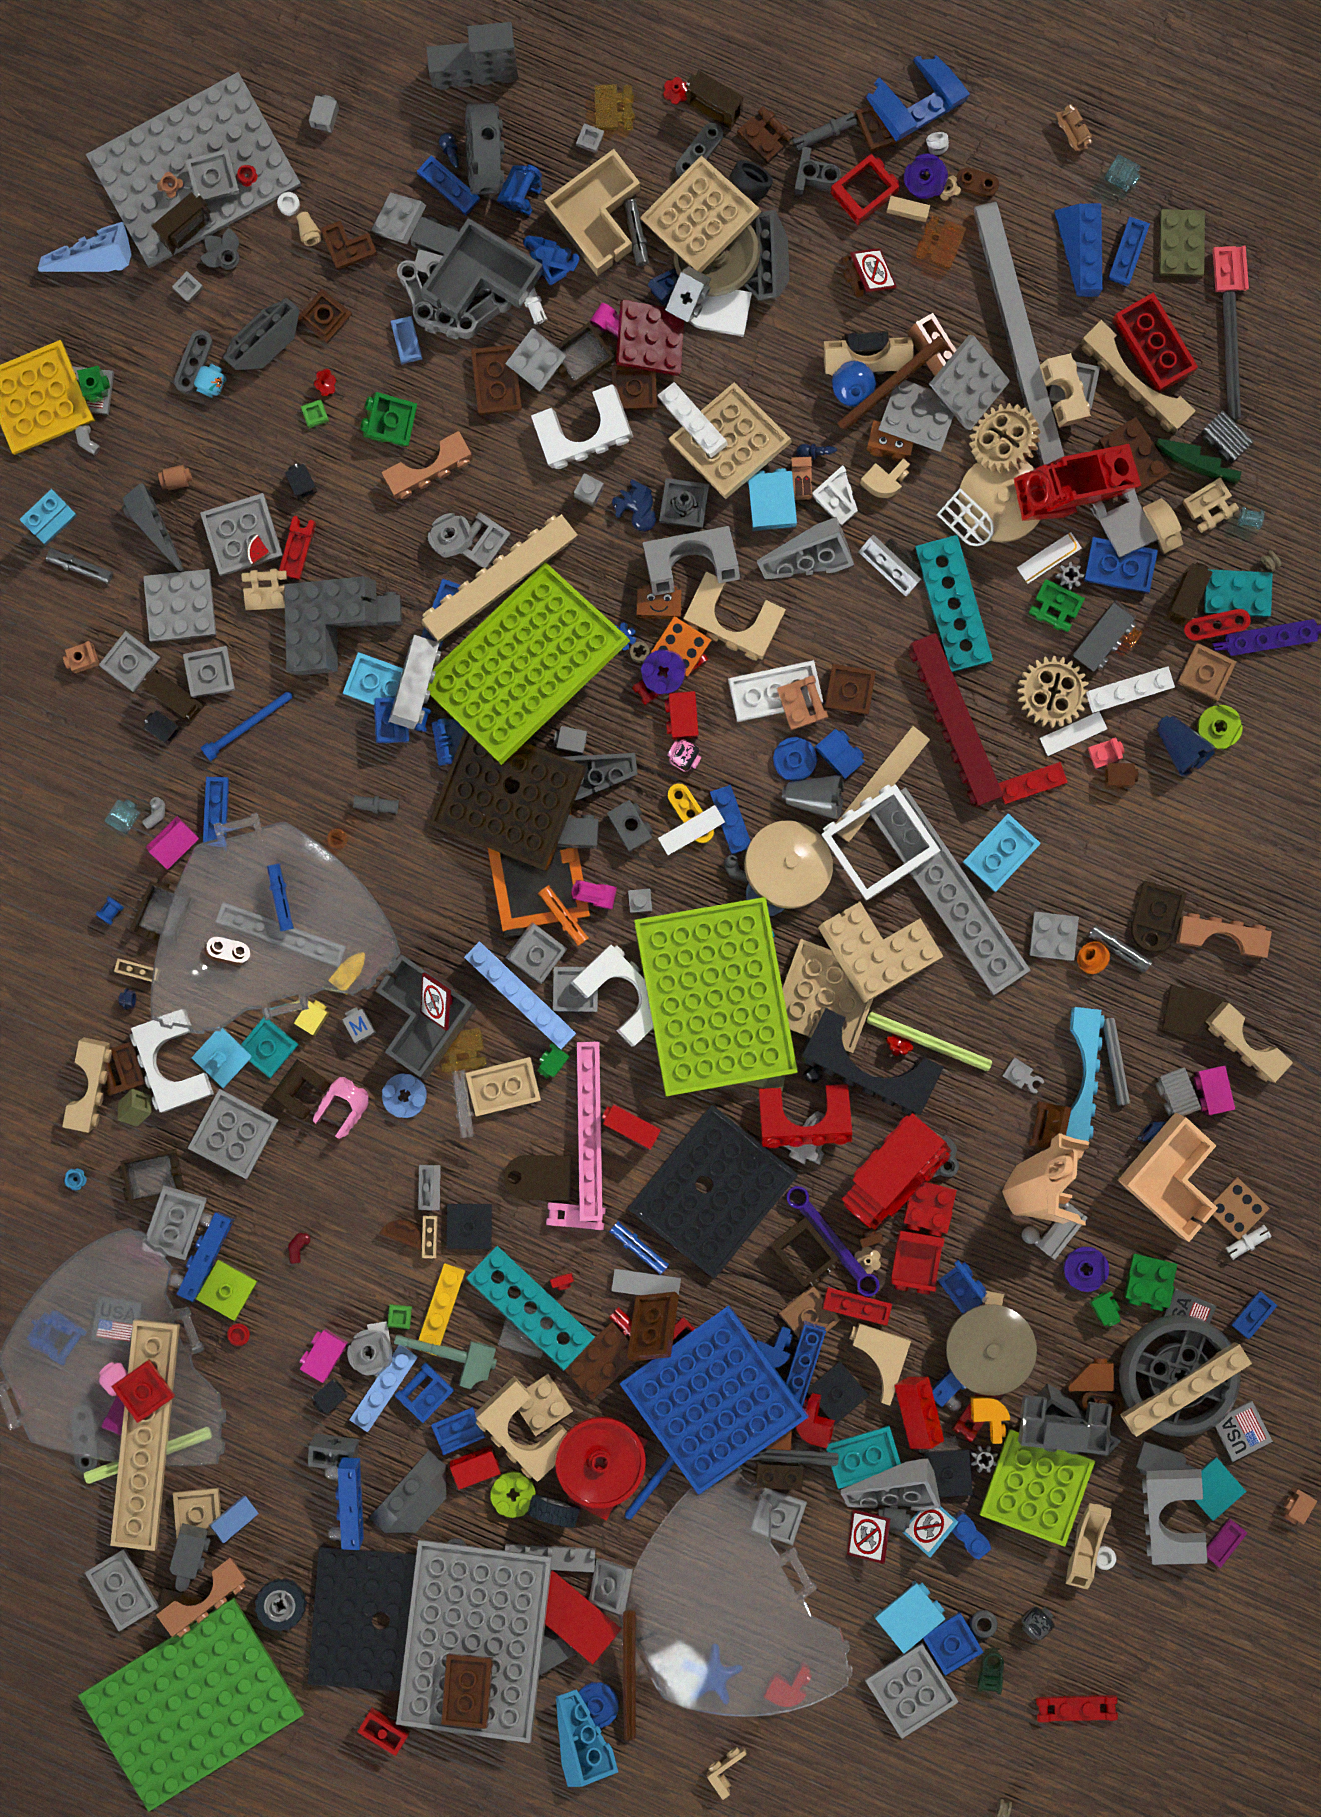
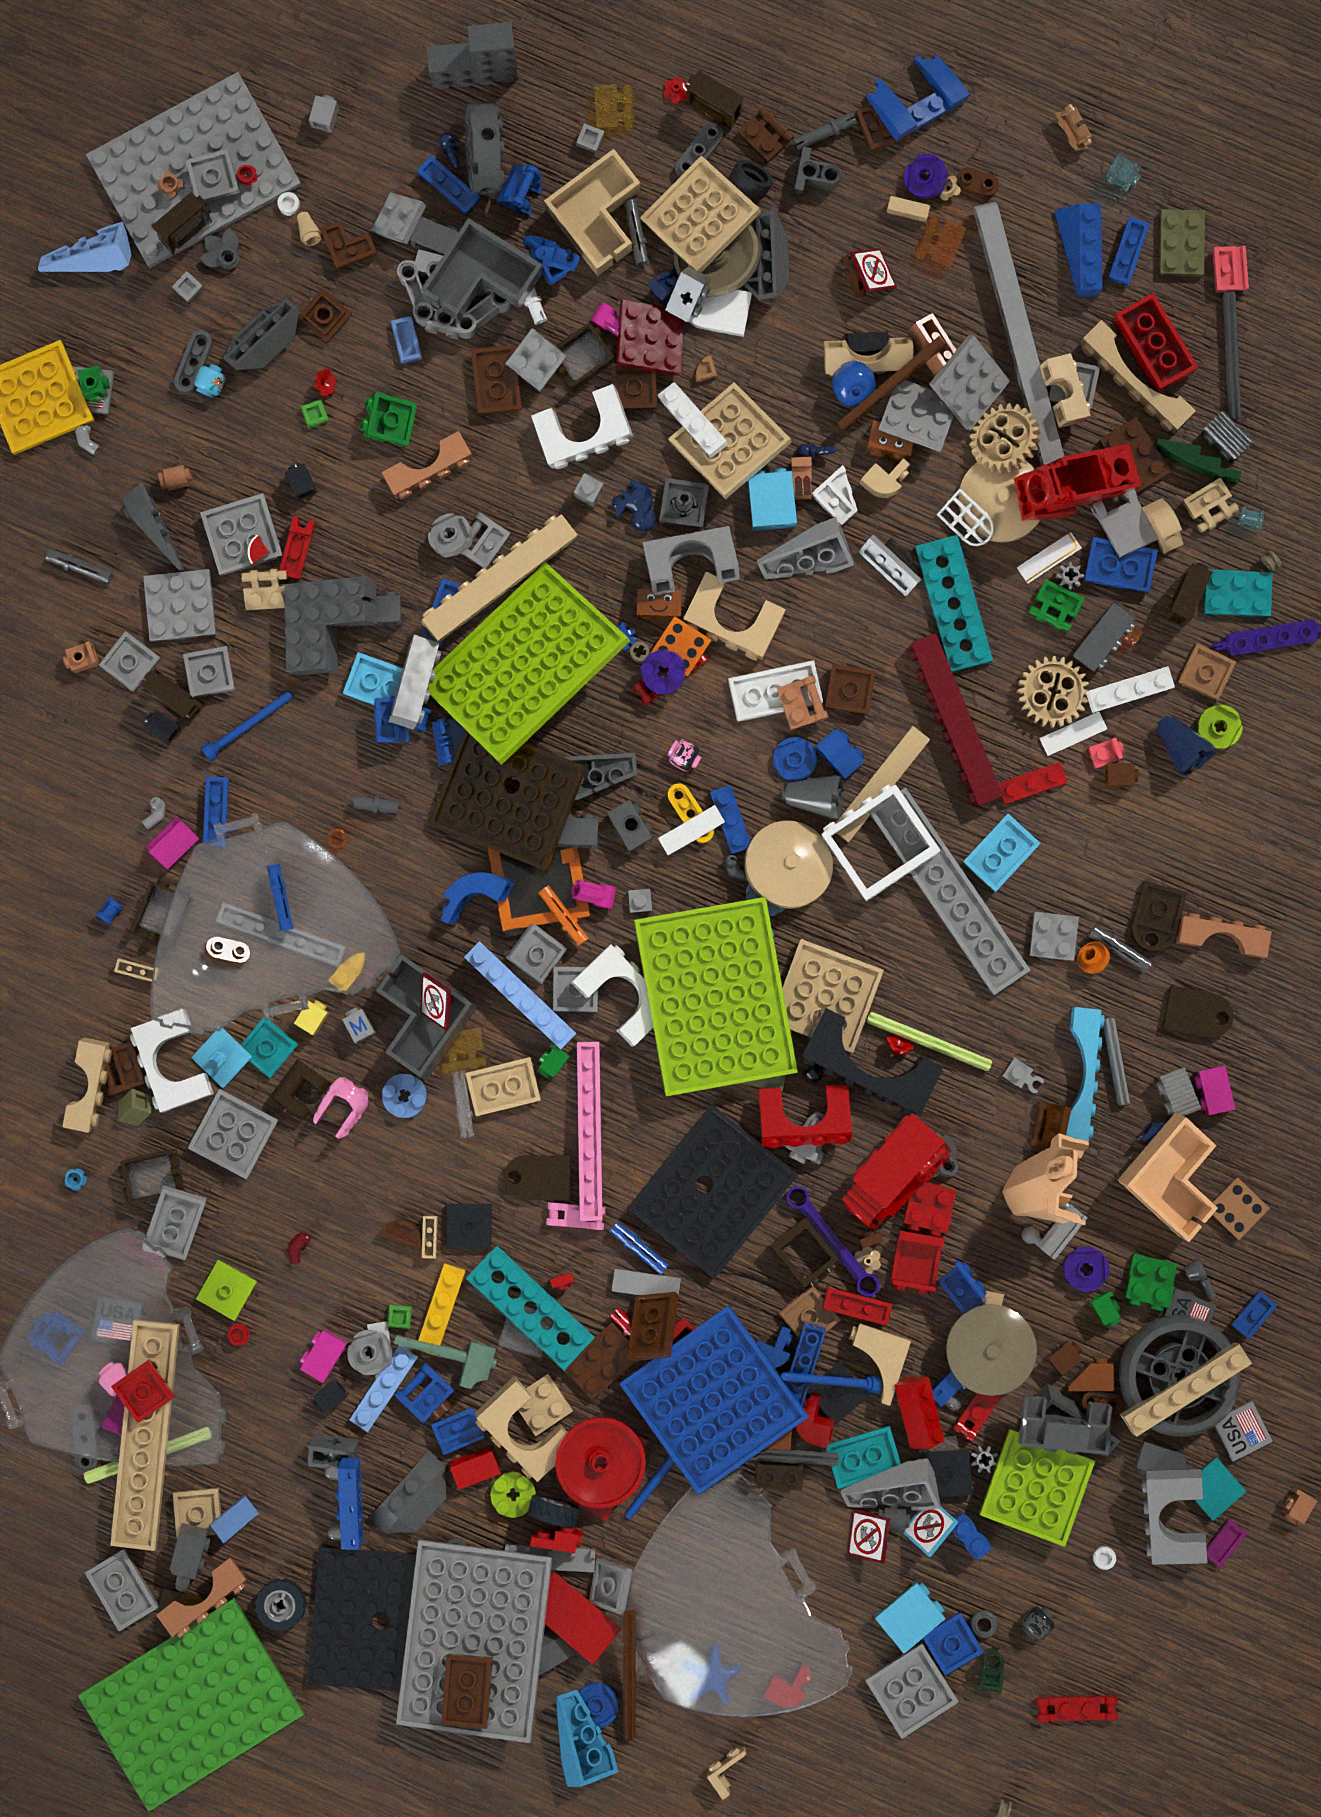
(48, 517): medium azure panel -> none
(122, 816): clear light blue brick -> none
(127, 999): dark blue plate -> none
(207, 1252): blue piece -> none
(383, 1731): red brick -> none
(429, 1187): light grey plate -> none
(442, 1410): none -> reddish brown tile
(471, 885): none -> blue arch
(564, 1539): none -> red plate
(570, 740): light grey brick -> none
(630, 1126): red window -> none
(682, 715): red brick -> none
(705, 370): none -> medium nougat tile
(785, 1515): light grey plate -> none
(849, 204): red window -> none
(871, 1384): none -> blue piece
(877, 963): tan piece -> none
(937, 141): white tile -> none
(990, 1409): light orange brick -> none
(1065, 1357): none -> reddish brown brick
(1087, 1544): tan arch -> none
(1196, 1272): none -> dark grey bar
(1227, 621): red plate -> none
(1228, 1024): tan arch -> none
(1248, 1242): white pin -> none

